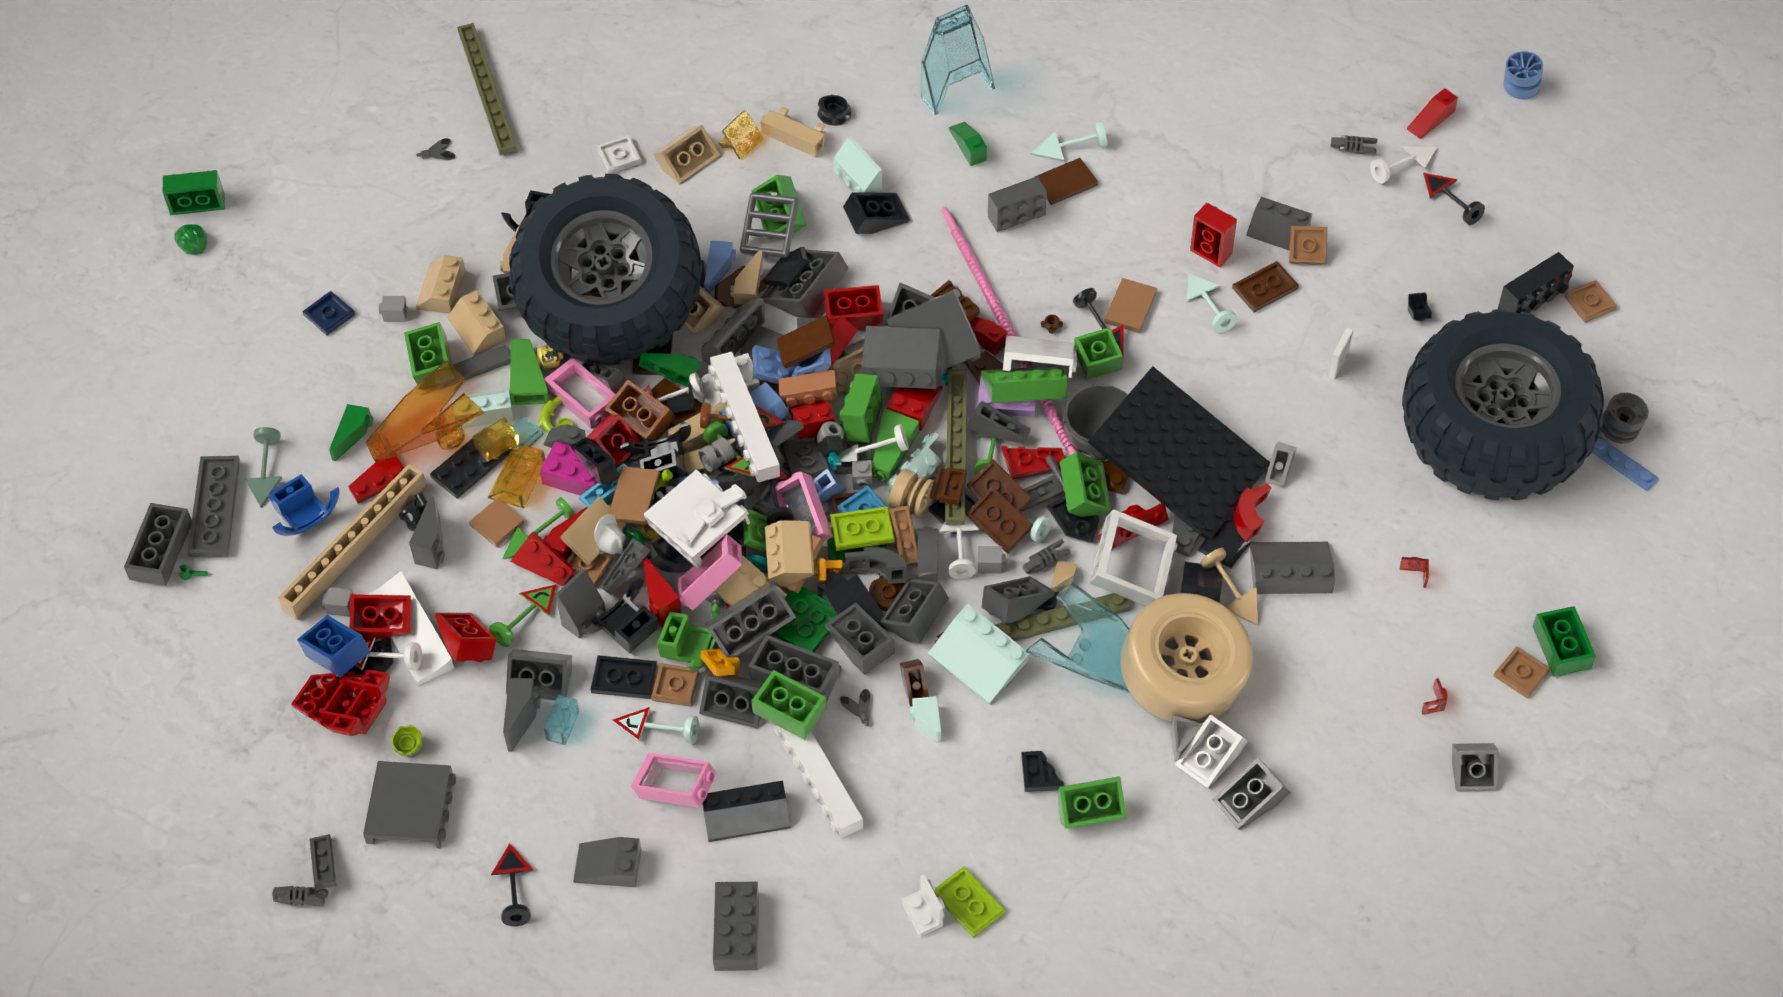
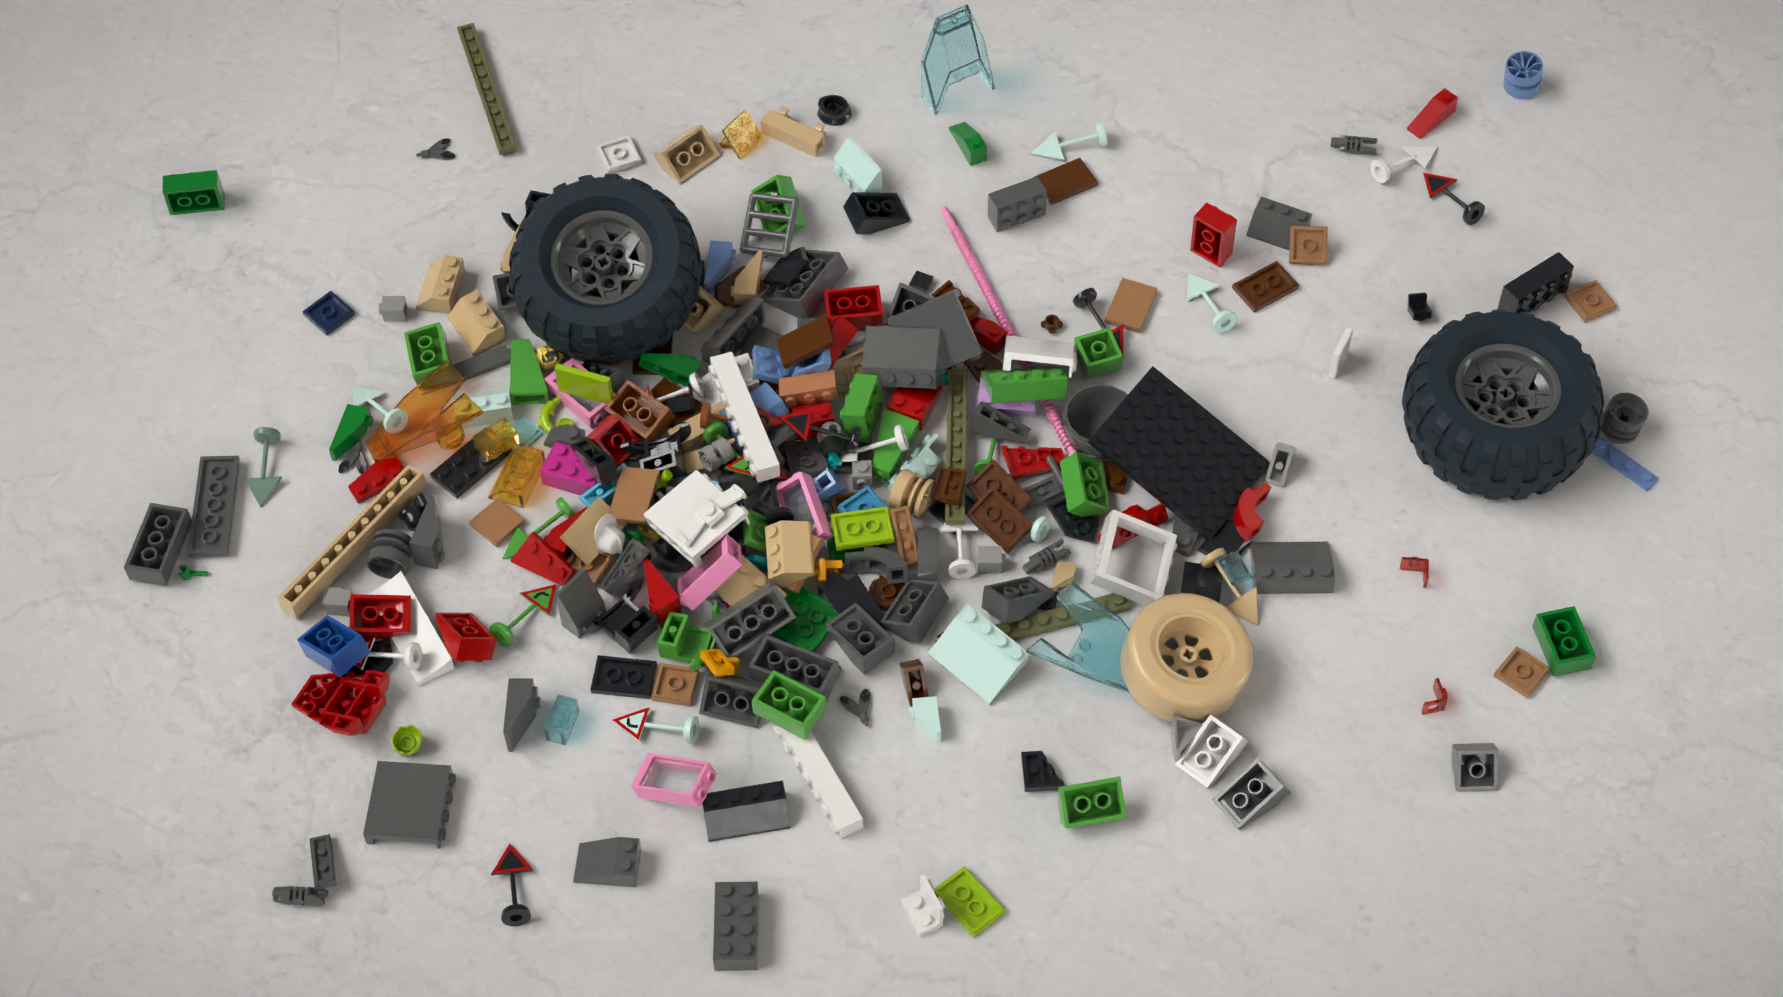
(191, 238): green hair -> none
(300, 506): blue piece -> none
(354, 457): none -> dark grey piece
(389, 553): none -> dark grey wheel
(394, 420): none -> light aqua piece
(549, 671): dark grey slope -> none
(583, 383): none -> lime tile
(800, 424): none -> black piece
(921, 281): none -> black tile
(1234, 568): none -> clear light blue piece

